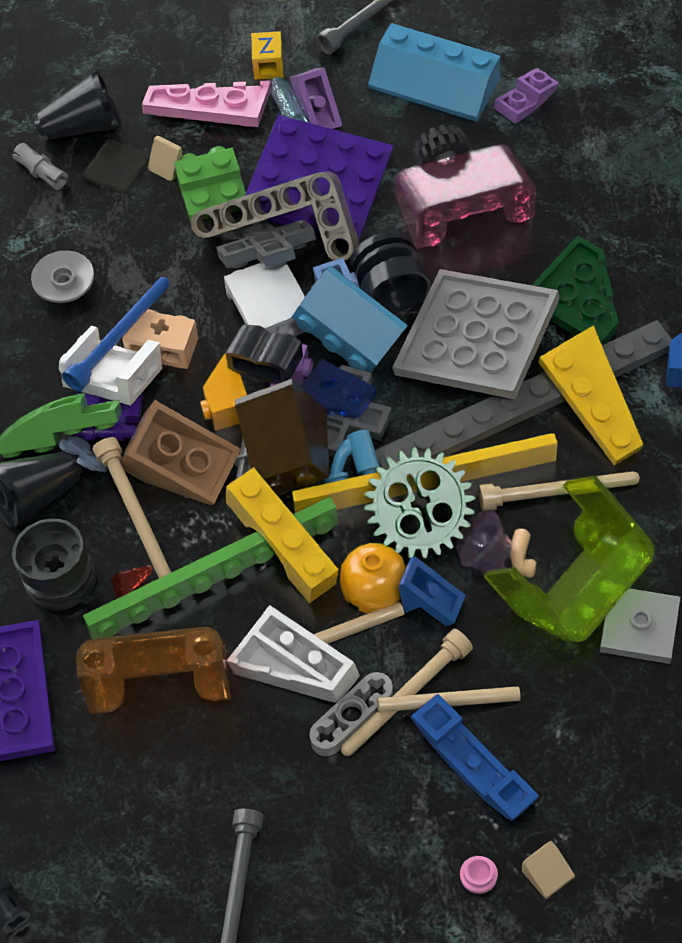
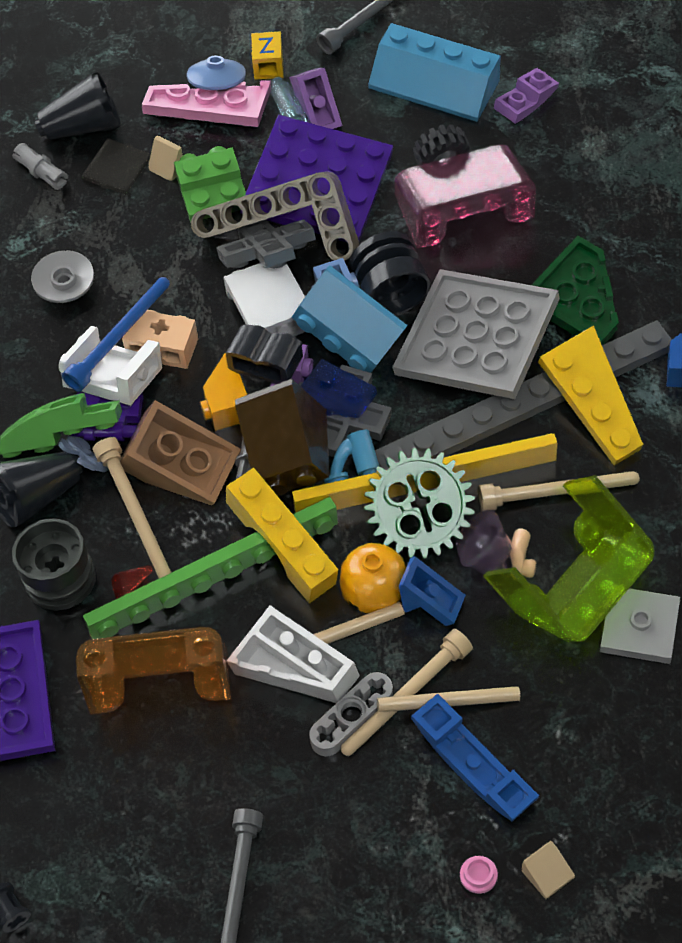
(216, 73): none -> medium blue dish

